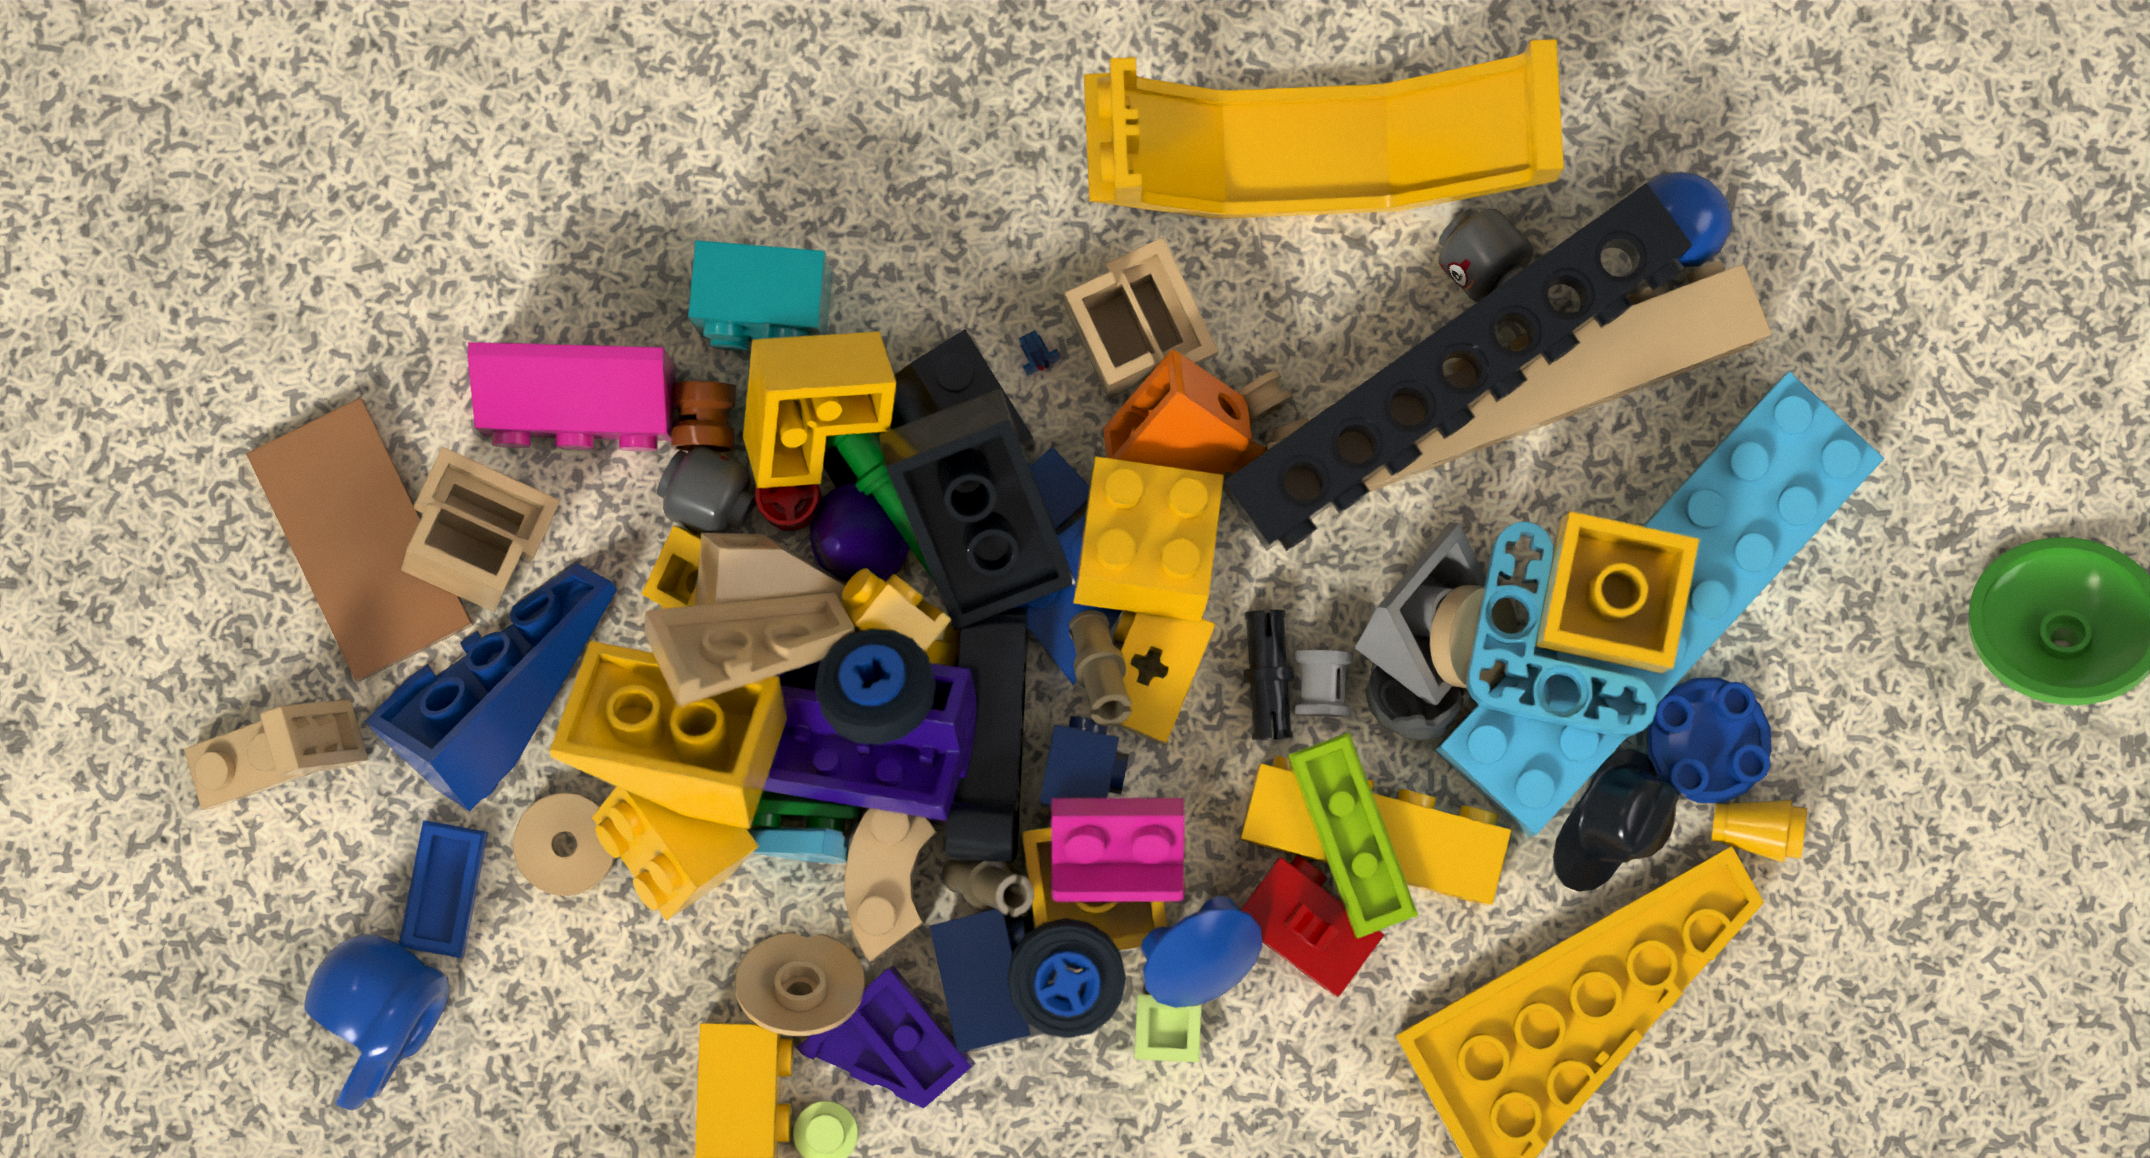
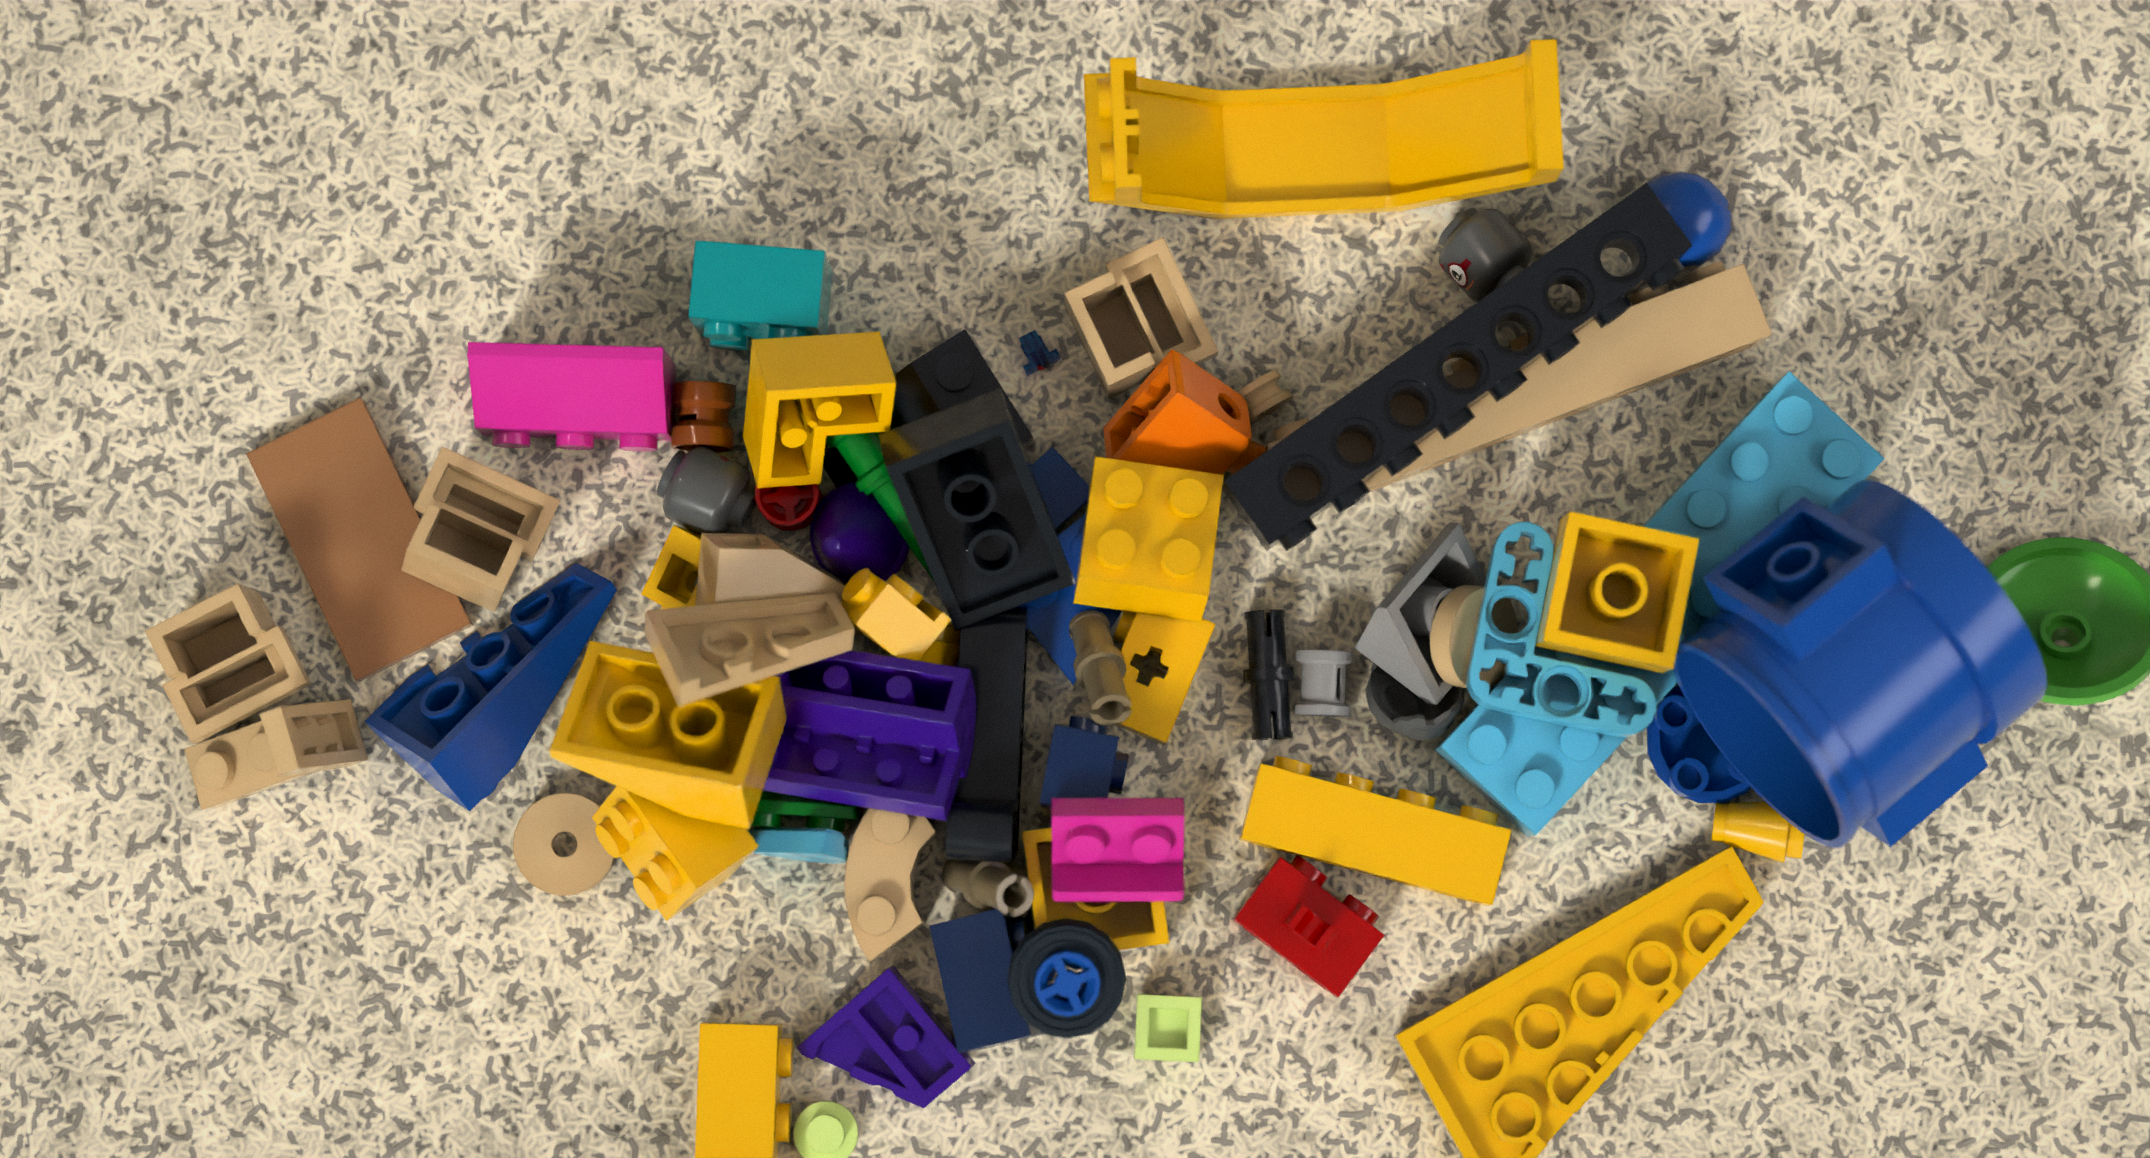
(225, 661): none -> tan plate
(379, 1003): blue piece -> none
(443, 889): blue tile -> none
(794, 965): tan dish -> none
(887, 707): black wheel -> none
(1201, 954): blue dish -> none
(1352, 835): lime tile -> none
(1617, 820): black piece -> none
(1858, 664): none -> blue cylinder

